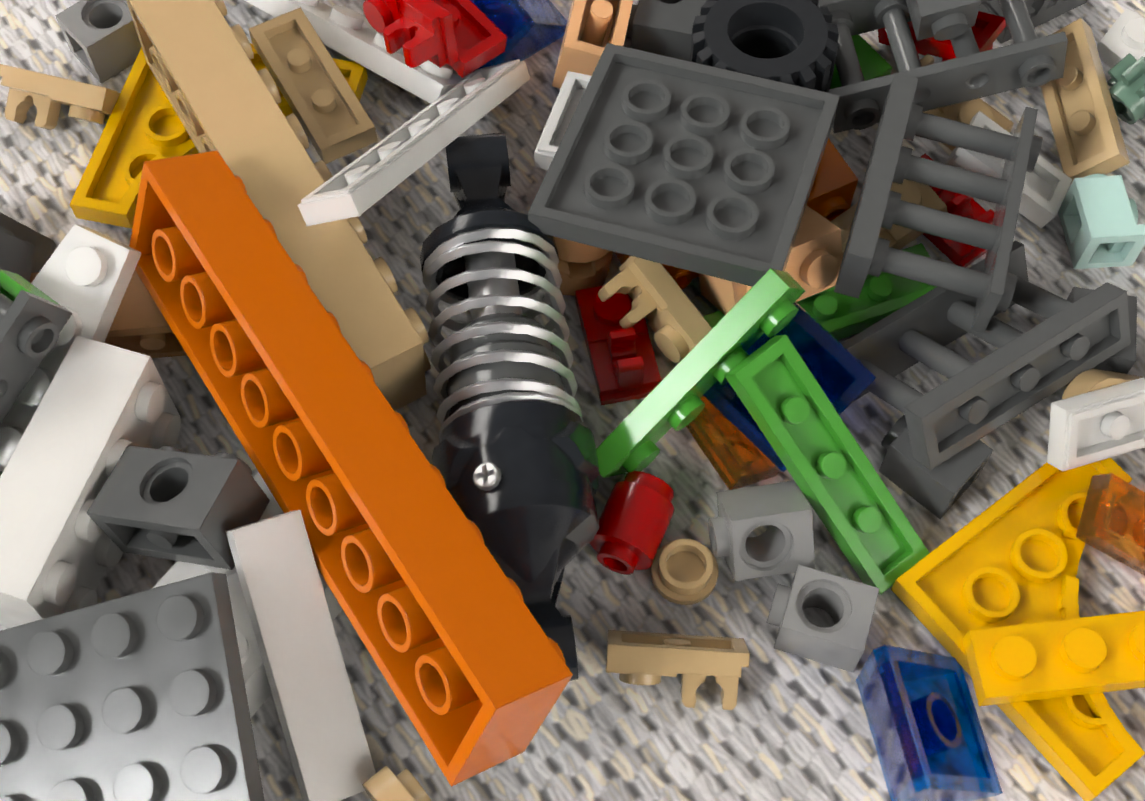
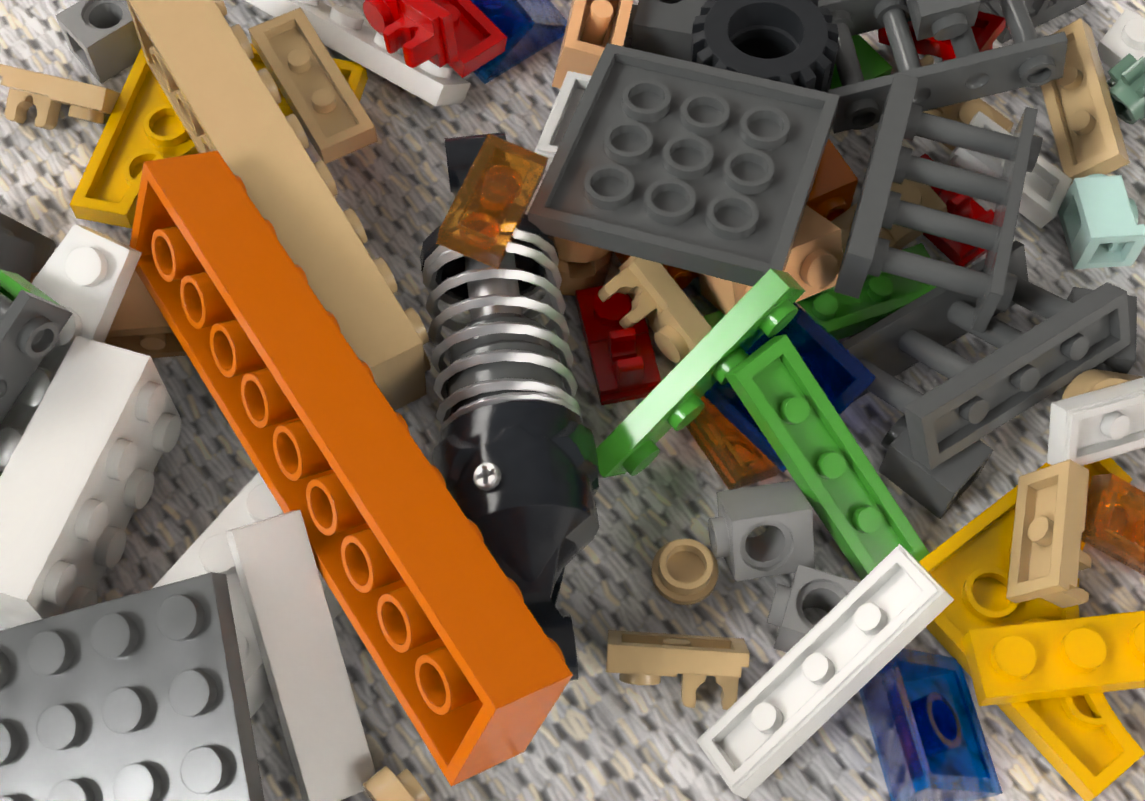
(177, 504): dark grey brick -> none
(412, 144): white tile -> none
(492, 201): none -> clear orange plate
(633, 523): red brick -> none
(823, 671): none -> white tile
(1048, 536): none -> tan plate

